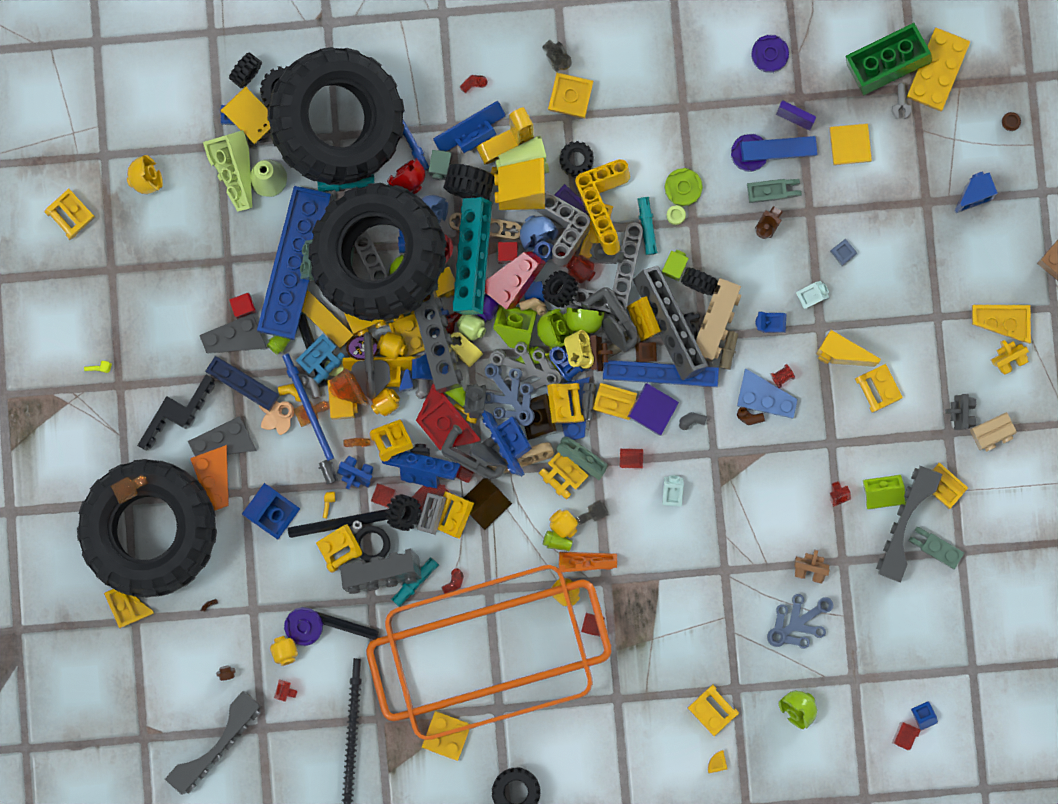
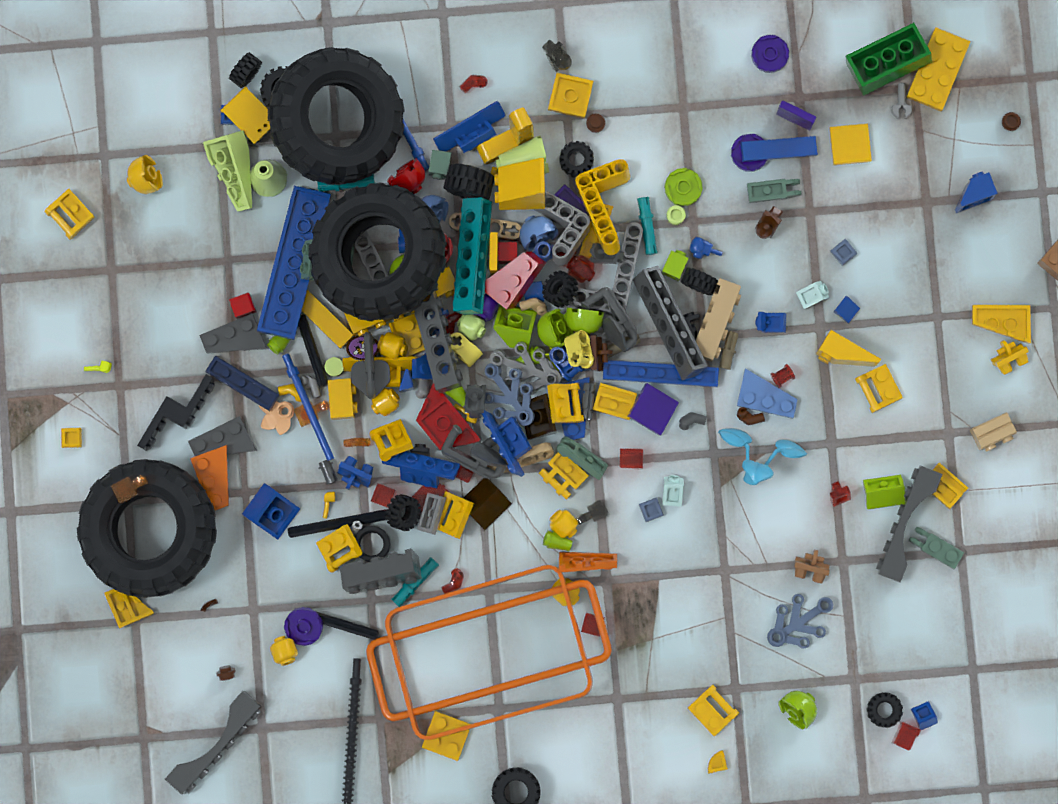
(71, 437): none -> yellow tile
(283, 690): clear red tile -> none
(316, 354): dark azure plate -> none
(347, 388): clear orange slope -> none
(493, 258): none -> yellow tile
(595, 123): none -> reddish brown plate
(643, 318): yellow plate -> none
(646, 352): reddish brown plate -> none
(651, 509): none -> sand blue tile
(701, 247): none -> blue piece
(753, 470): none -> medium azure plant
(846, 309): none -> blue slope
(896, 710): none -> black tyre
(960, 411): dark grey hips -> none

